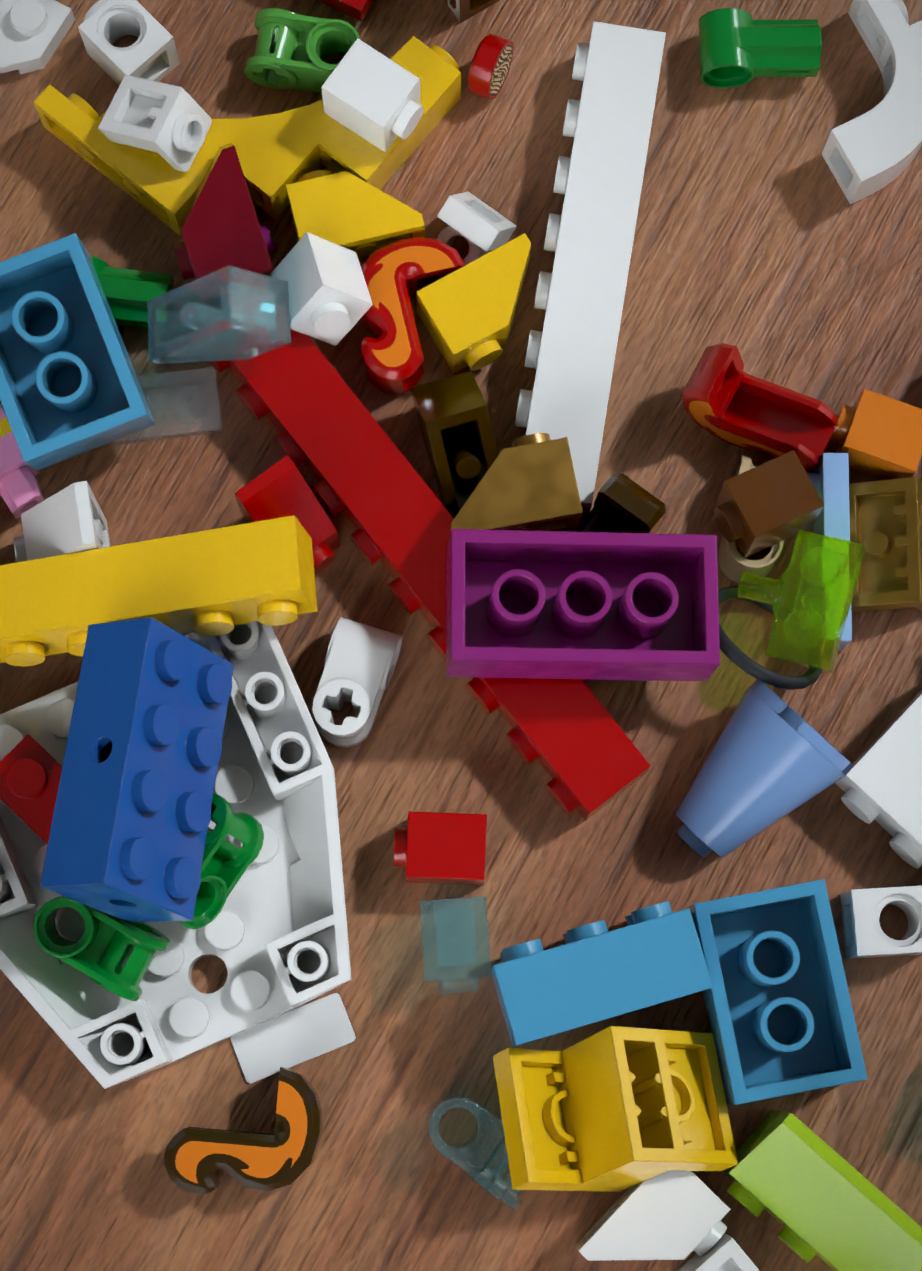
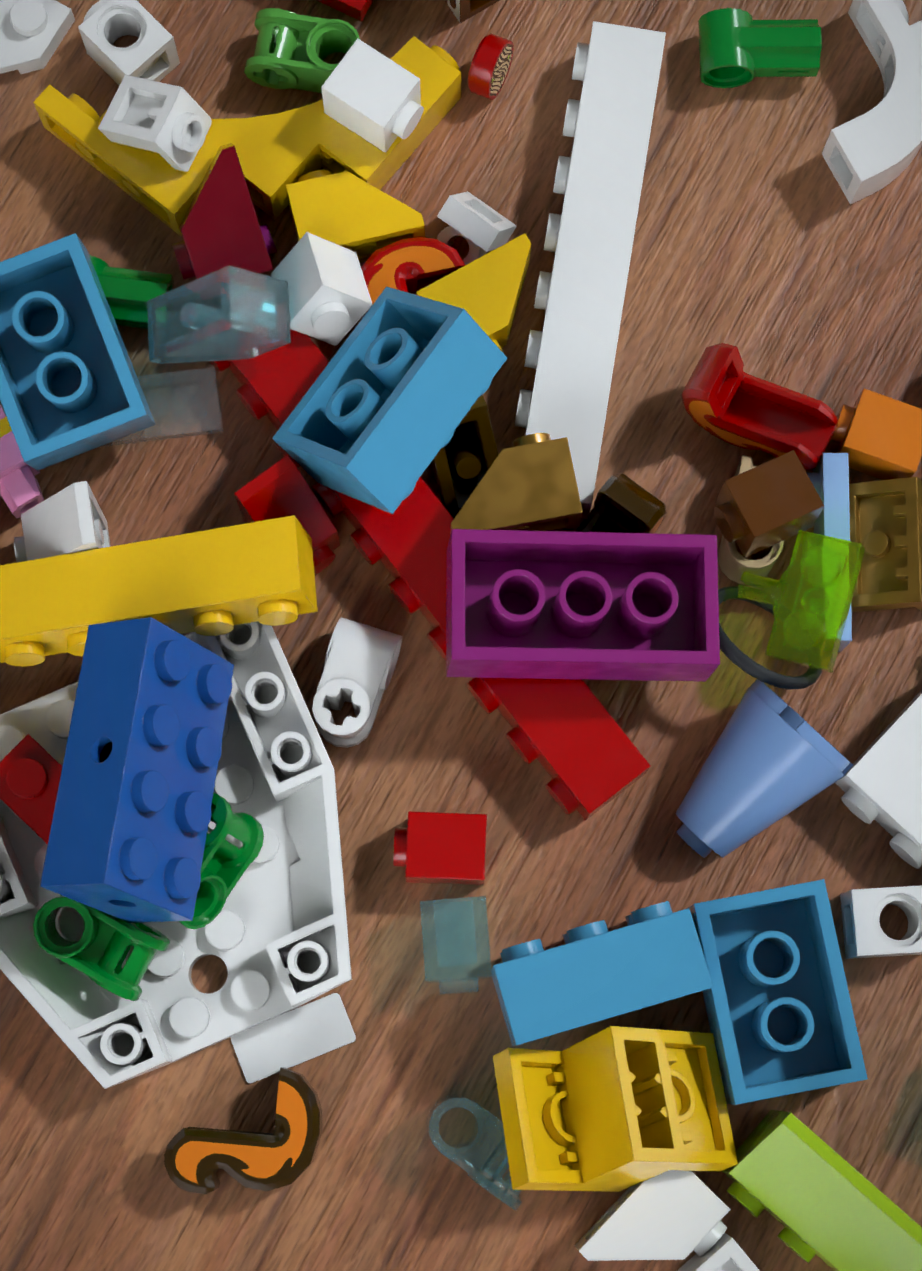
(390, 398): none -> dark azure brick

